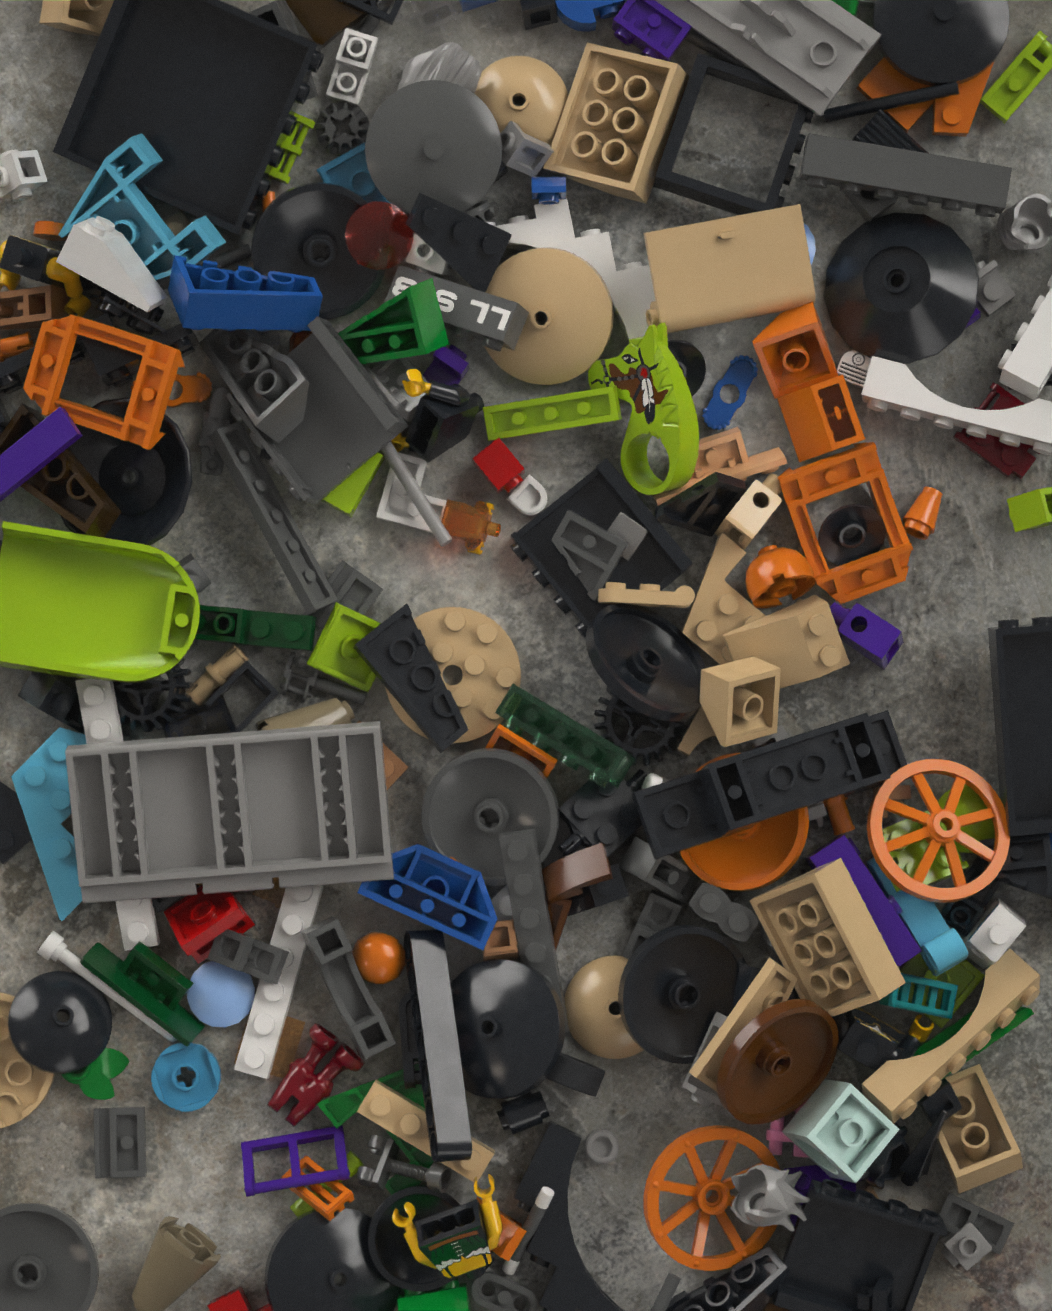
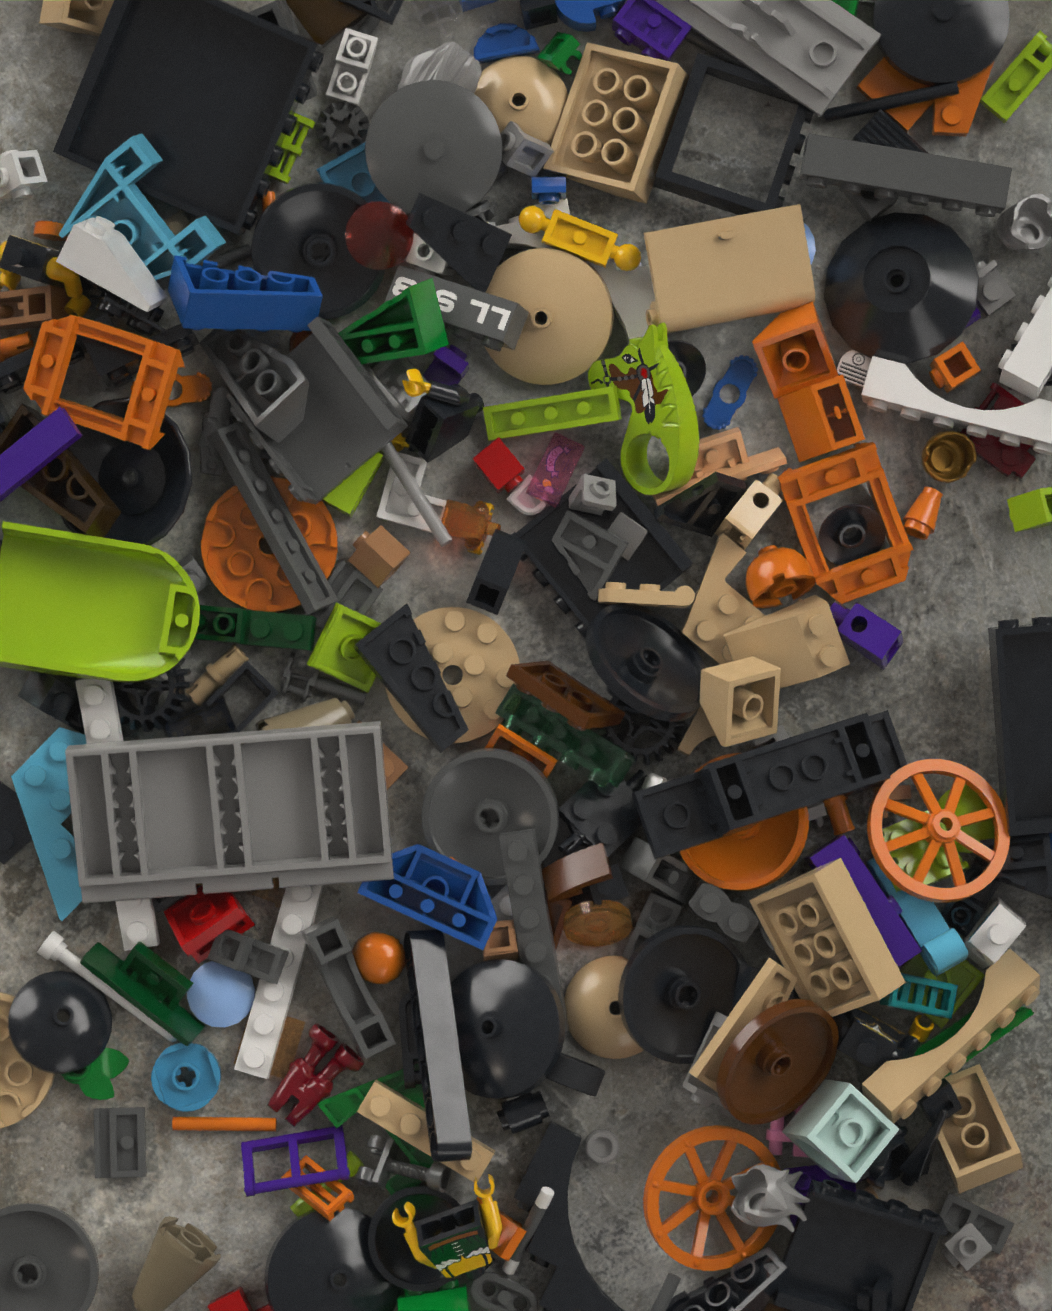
(224, 1124): none -> orange bar
(234, 553): none -> orange plate
(378, 555): none -> medium nougat brick
(496, 571): none -> black slope
(504, 41): none -> blue tile
(555, 469): none -> clear pink tile
(558, 52): none -> green tile
(564, 695): none -> reddish brown plate
(580, 238): none -> yellow plate
(593, 495): none -> light grey bracket
(597, 924): none -> clear orange tile
(948, 456): none -> pearl gold hair
(953, 368): none -> orange brick

